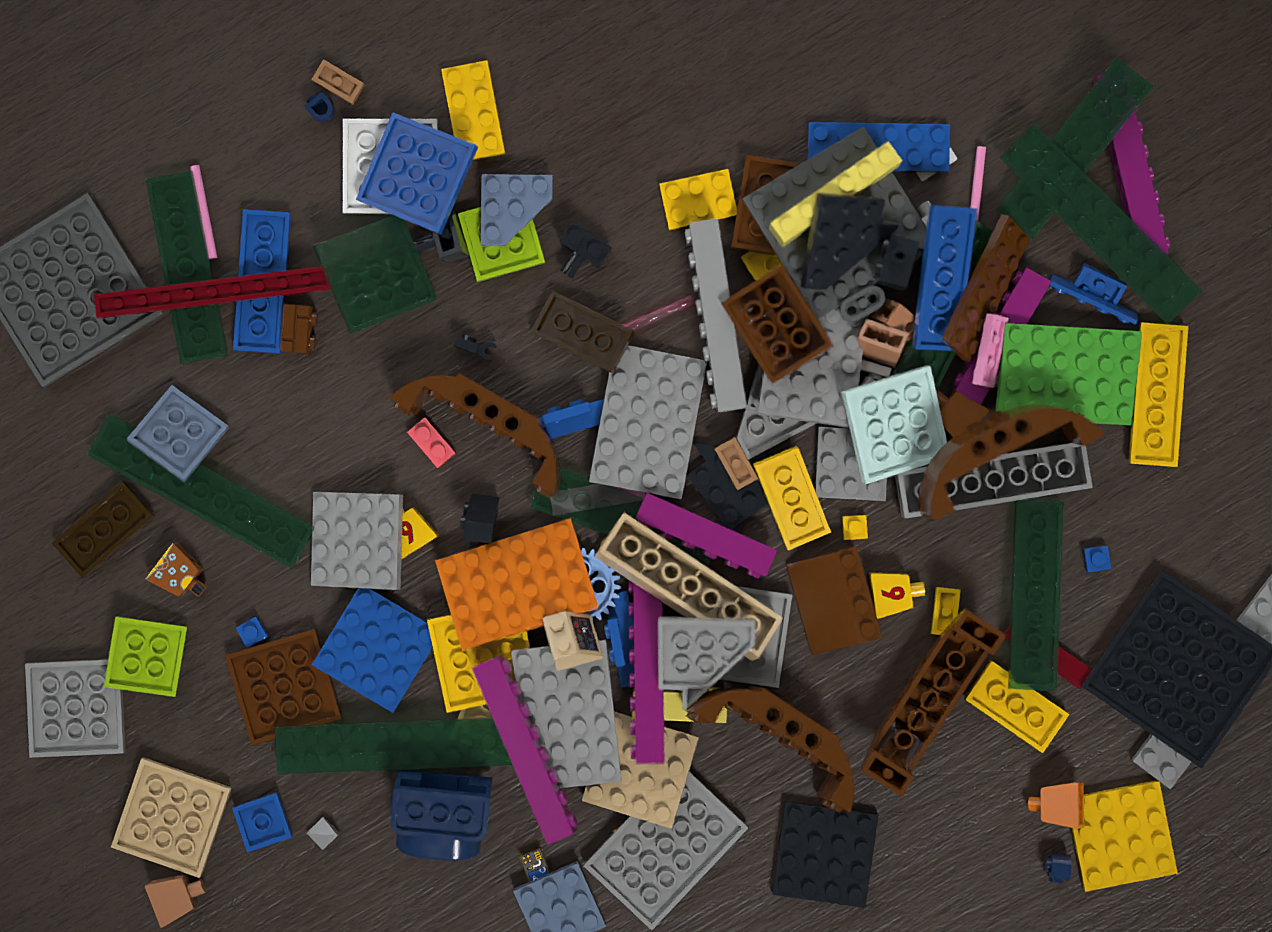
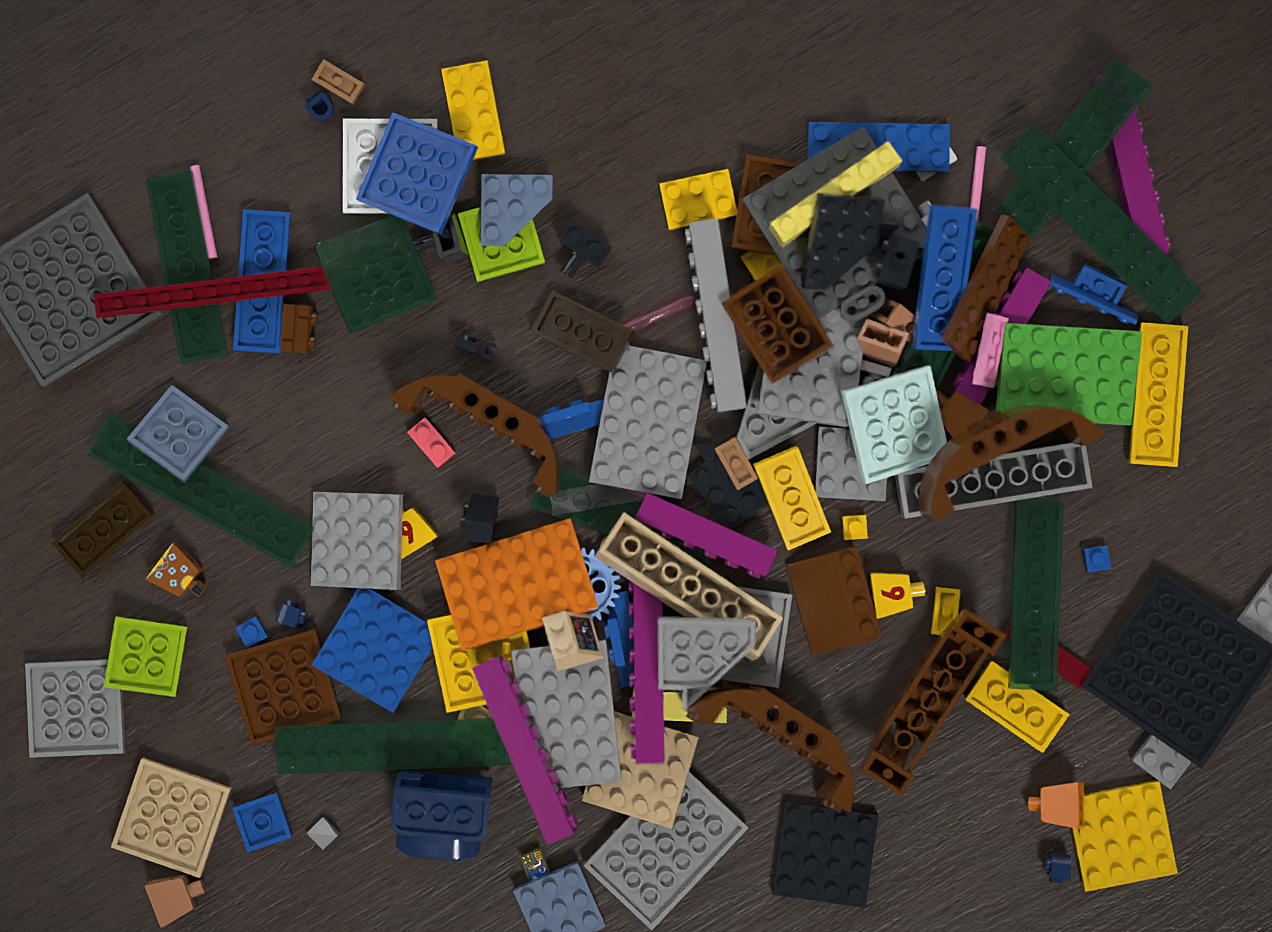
(291, 614): none -> dark blue plate

